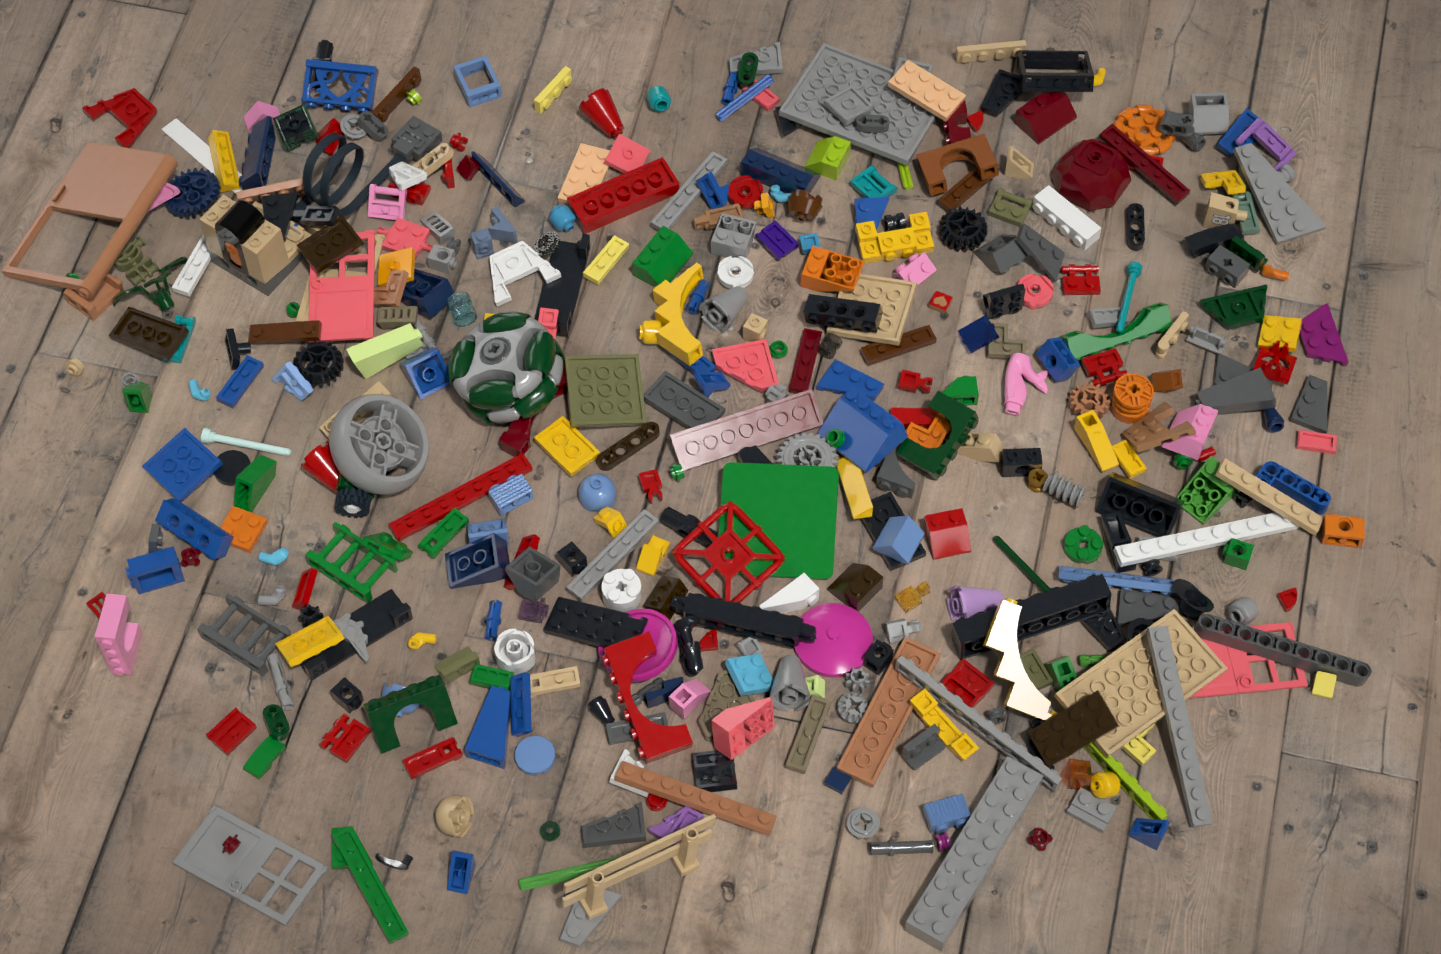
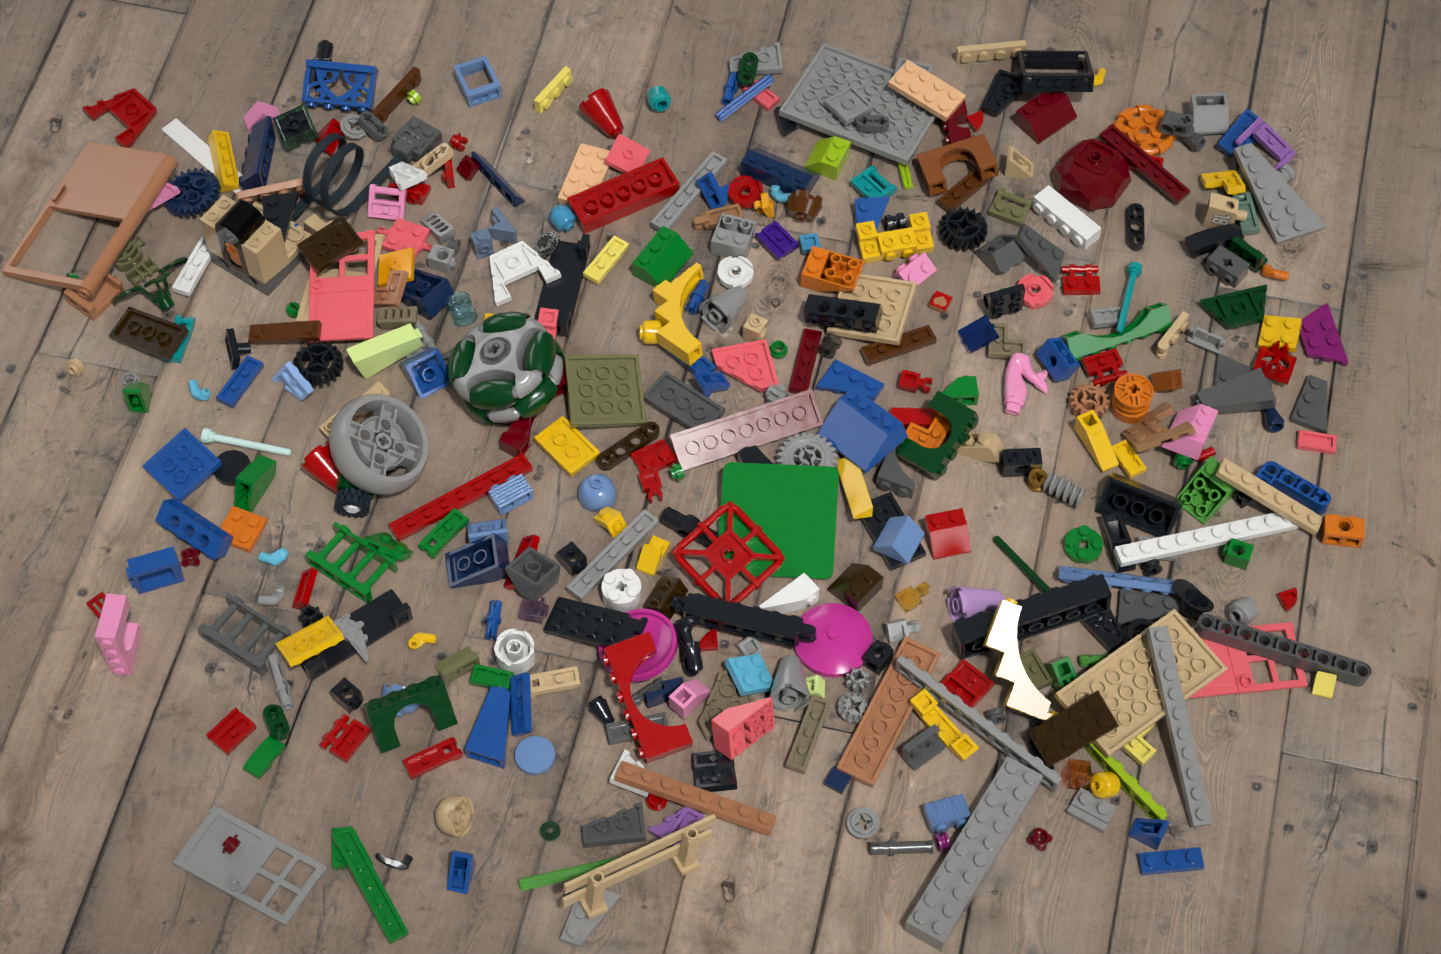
(155, 539): dark grey wing -> none
(316, 215): black hinge -> none
(653, 457): none -> red plate
(833, 435): green plate -> none
(1171, 861): none -> blue plate

